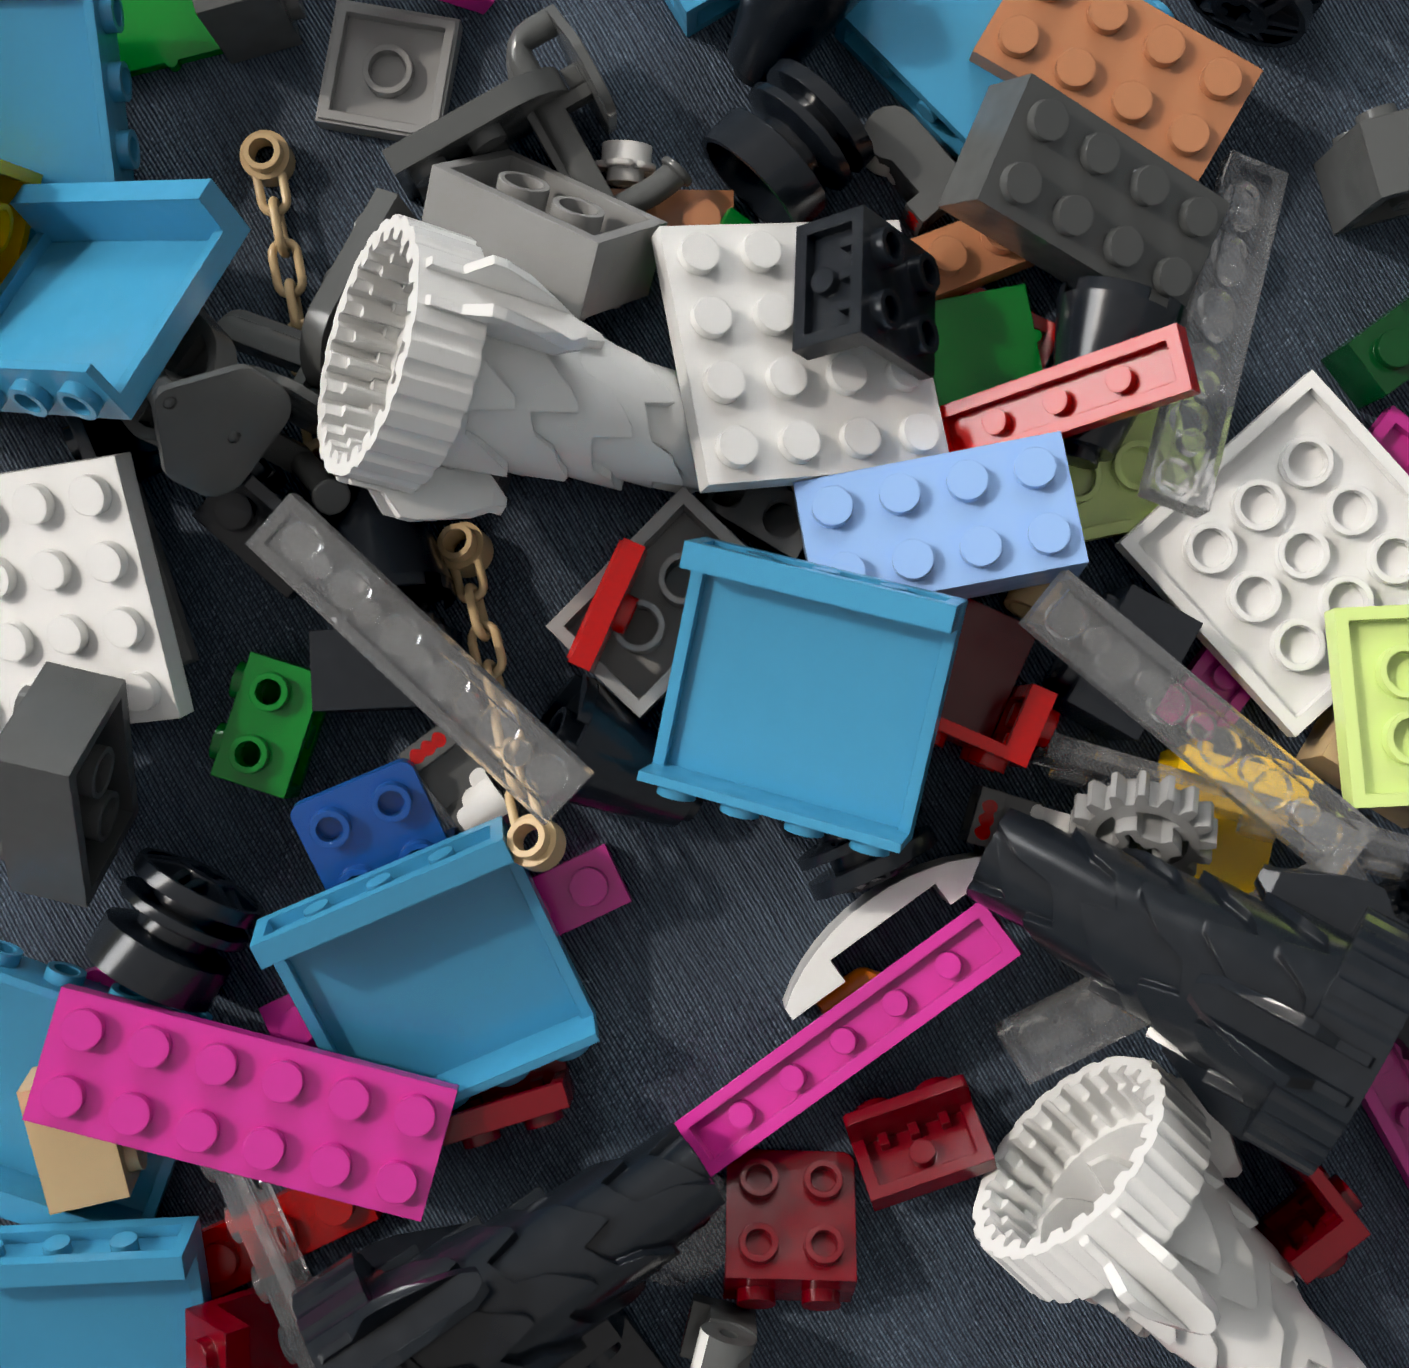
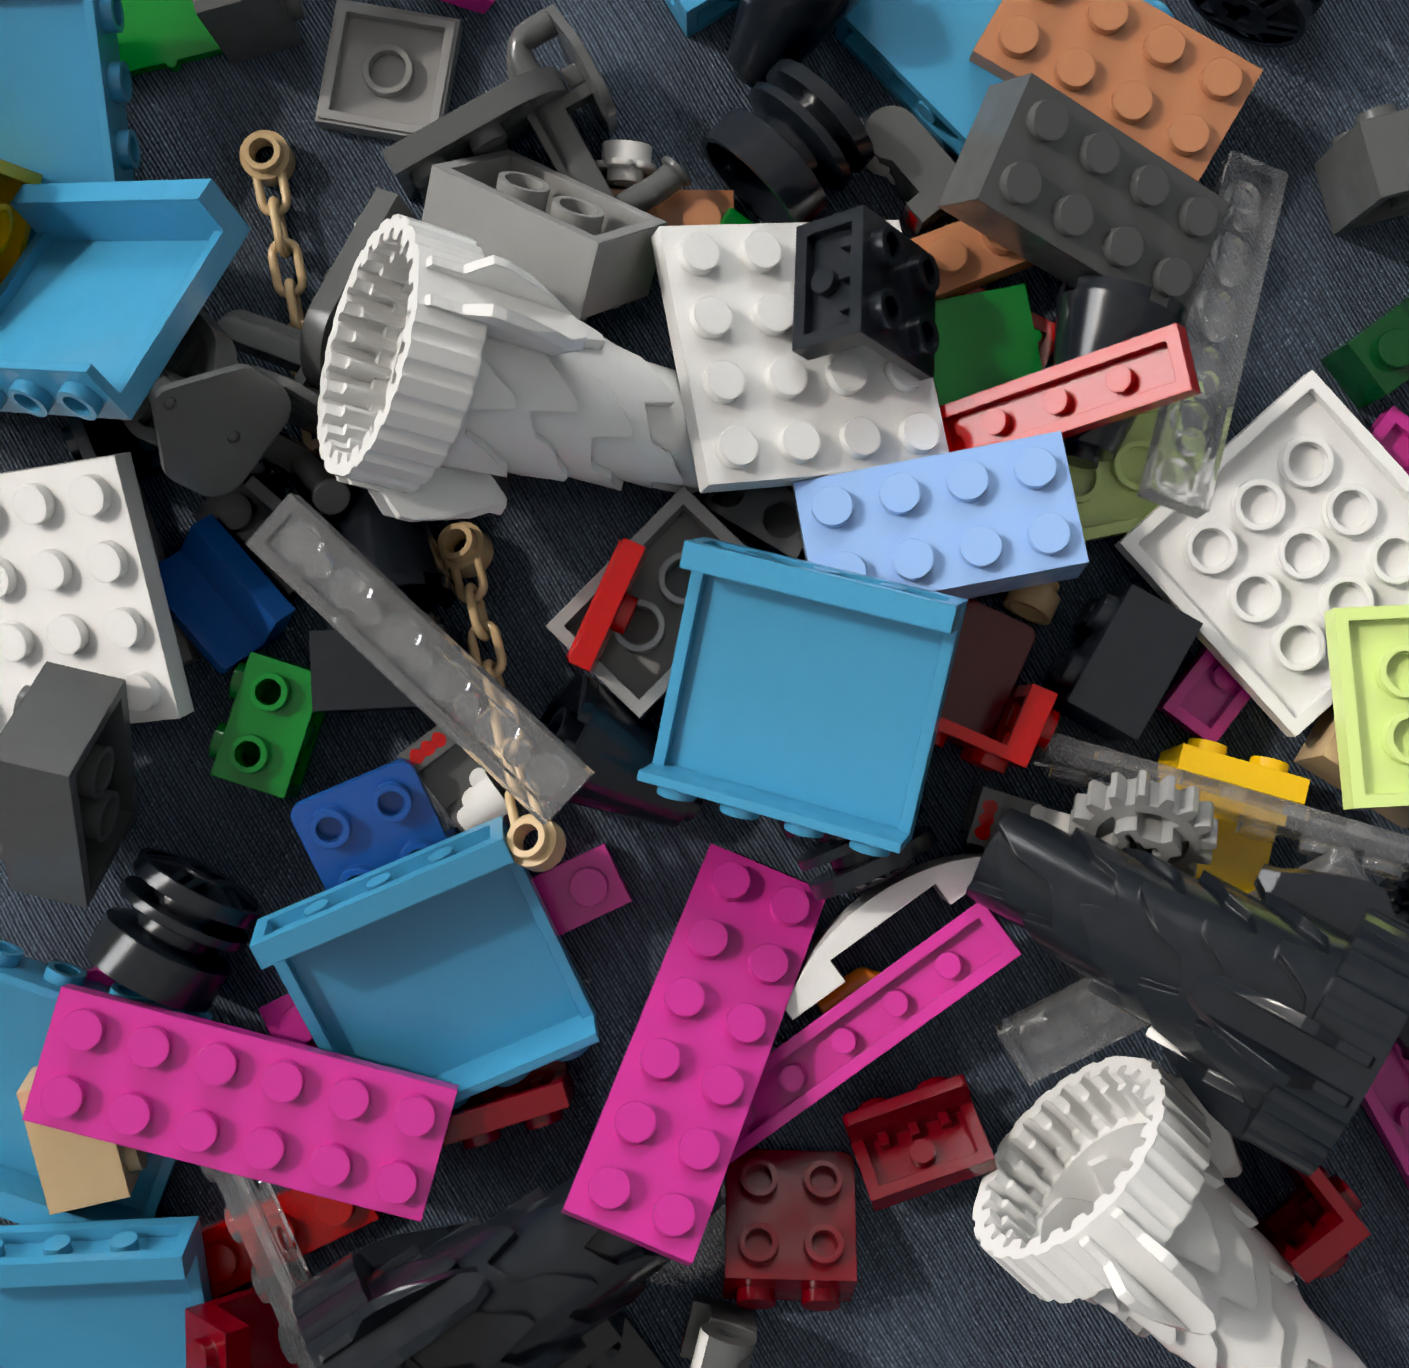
(222, 596): none -> blue panel
(696, 1057): none -> dark pink plate
(1198, 725): clear plate -> none

